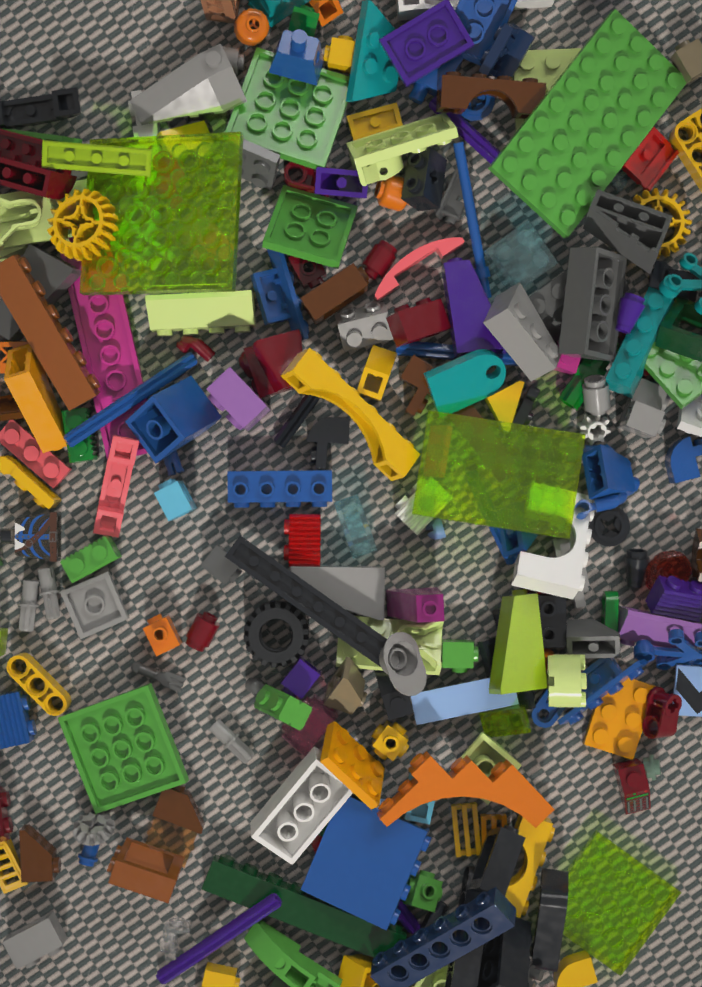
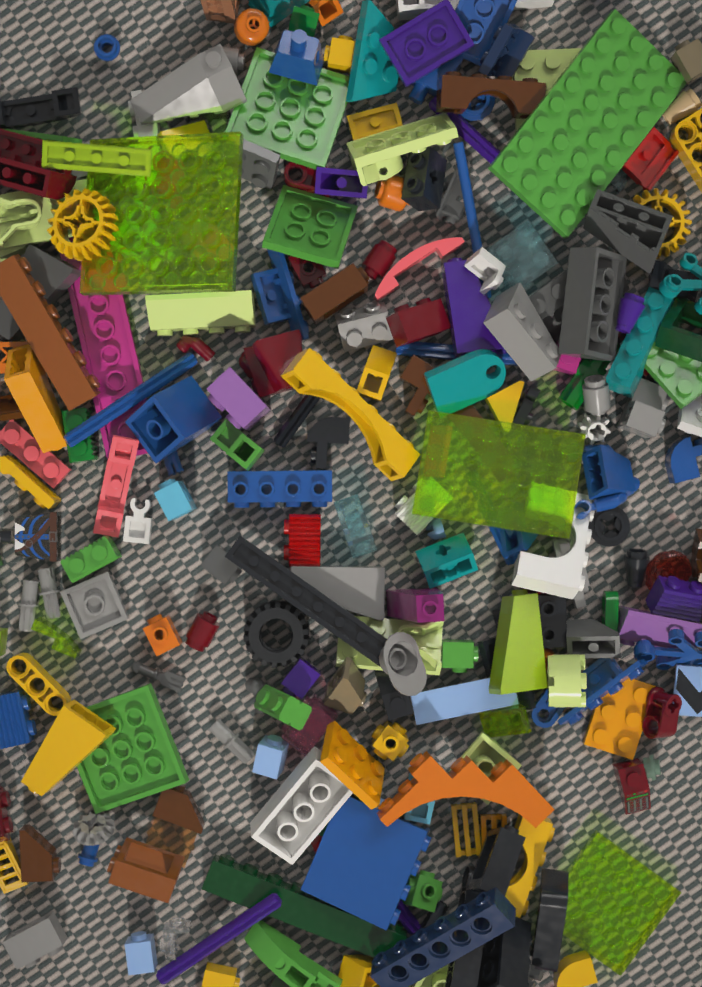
(63, 642): none -> clear neon green slope
(66, 745): none -> yellow slope
(103, 40): none -> blue plate
(138, 527): none -> white plate
(140, 953): none -> light blue brick
(237, 445): none -> bright green brick
(270, 756): none -> light blue brick
(446, 560): none -> teal brick
(487, 269): none -> white bracket
(682, 107): none -> tan cone

